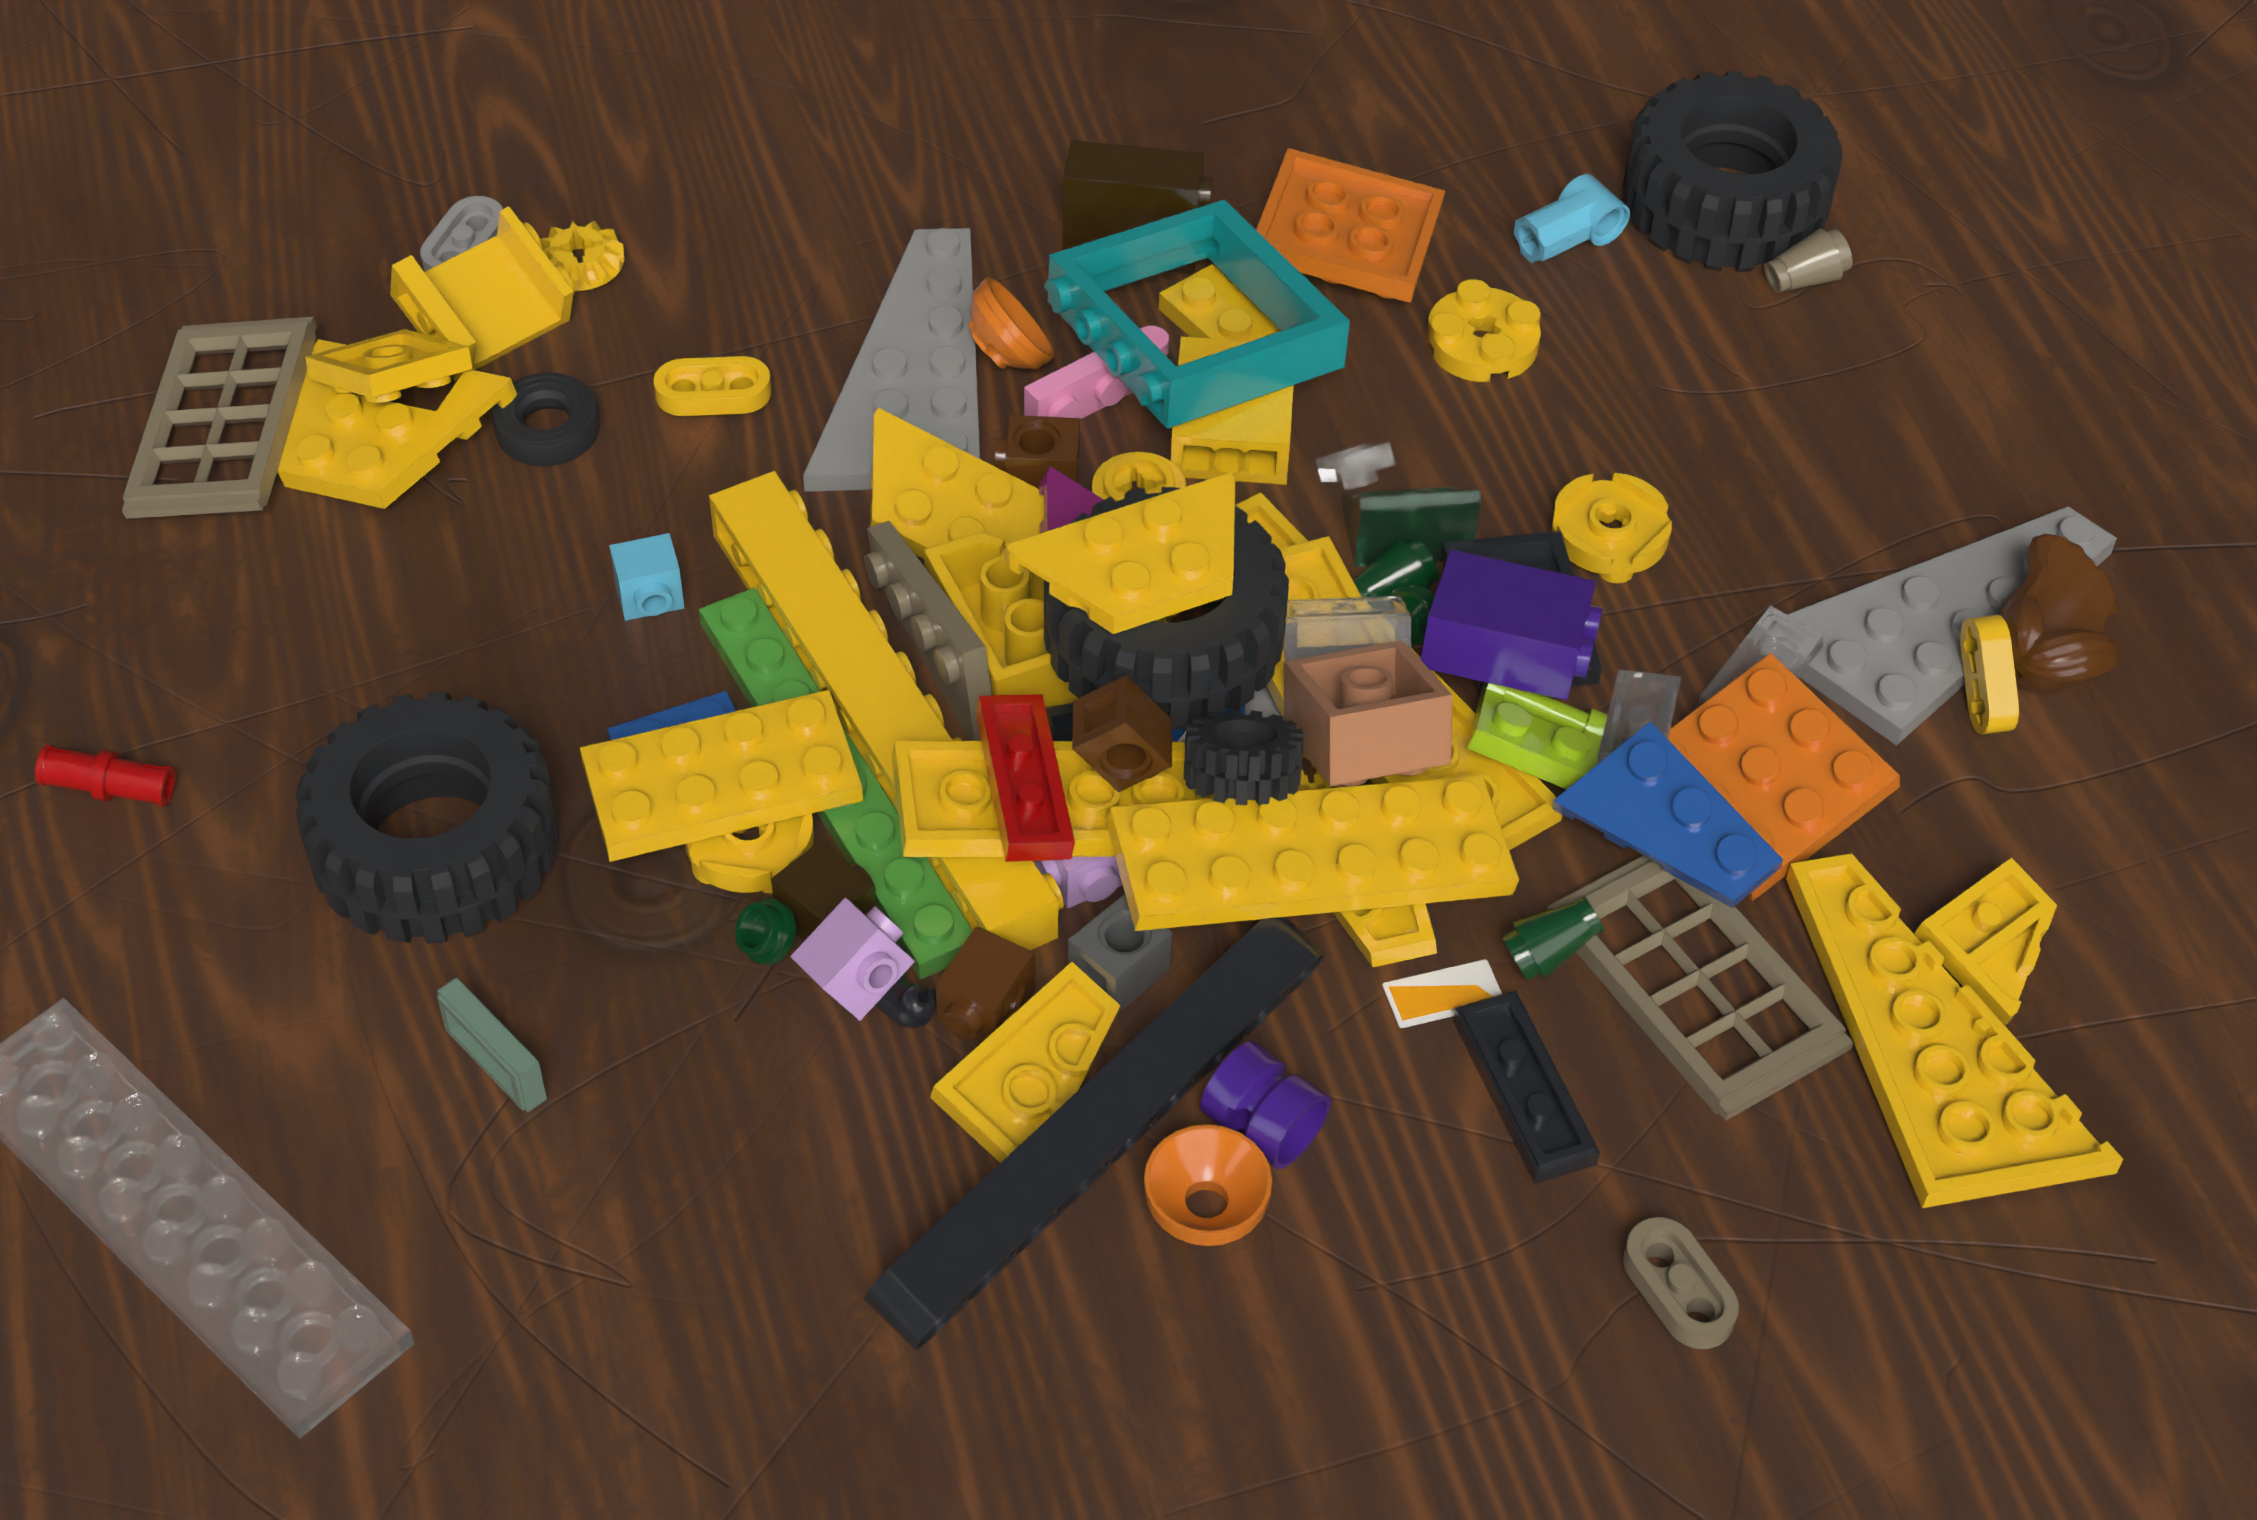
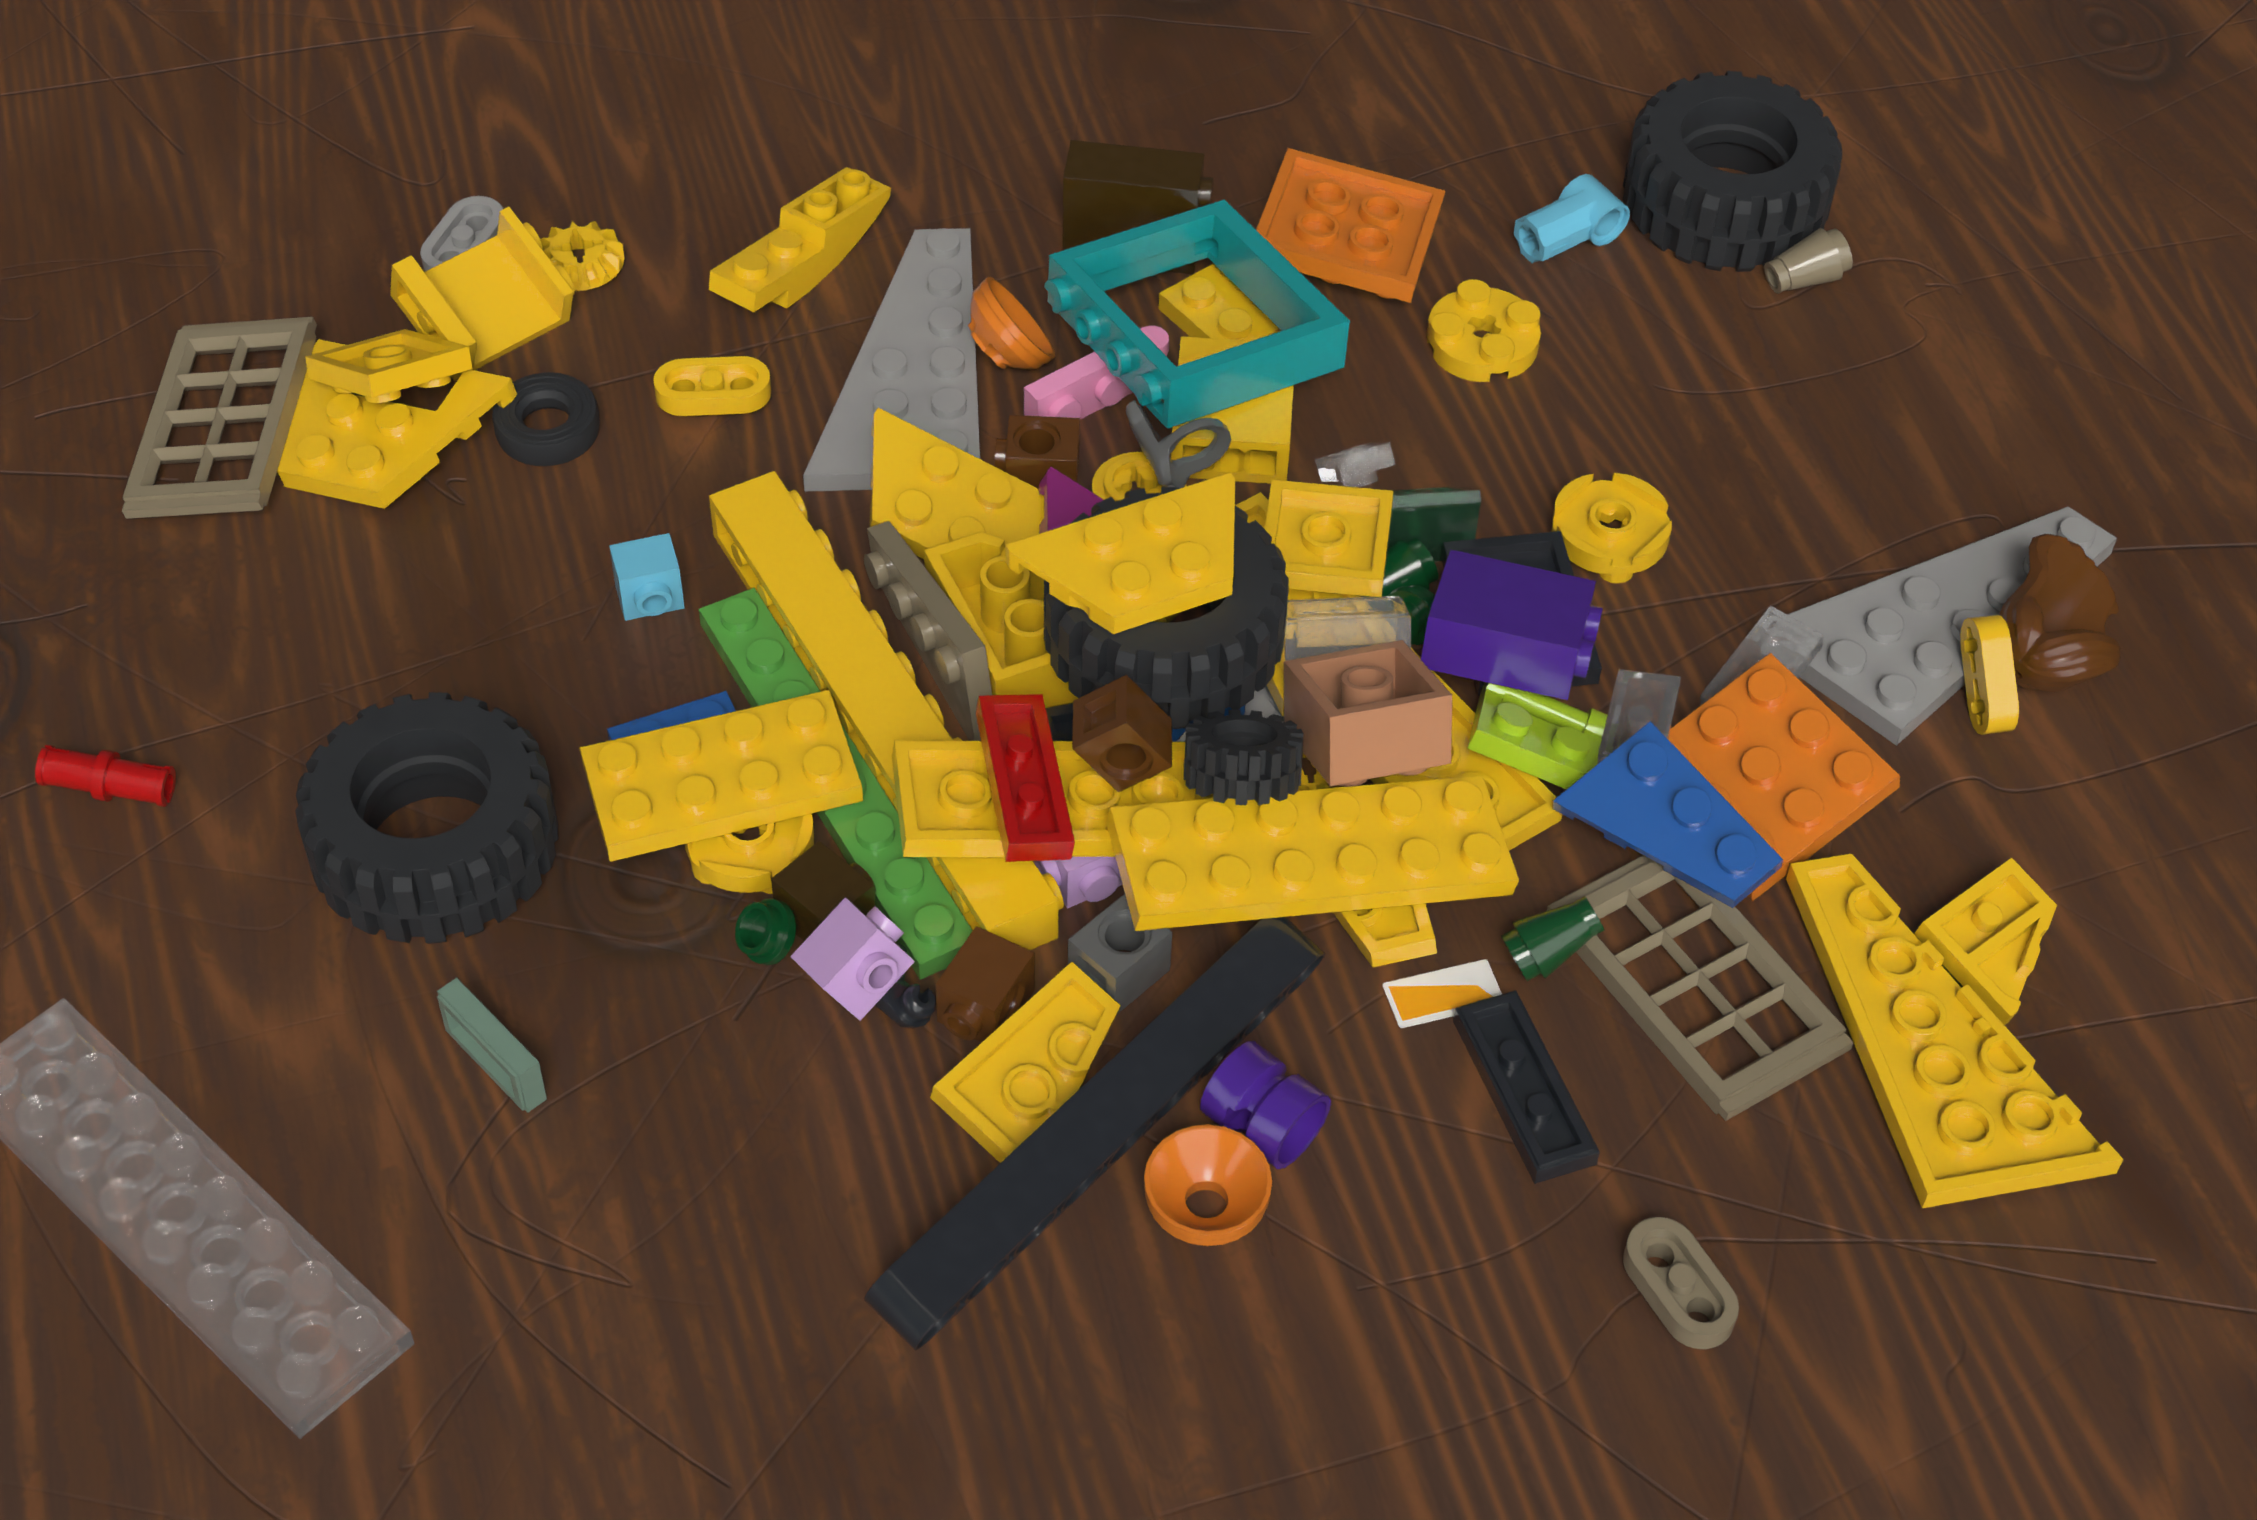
(808, 244): none -> yellow slope
(1157, 450): none -> dark grey piece
(1331, 535): none -> yellow plate

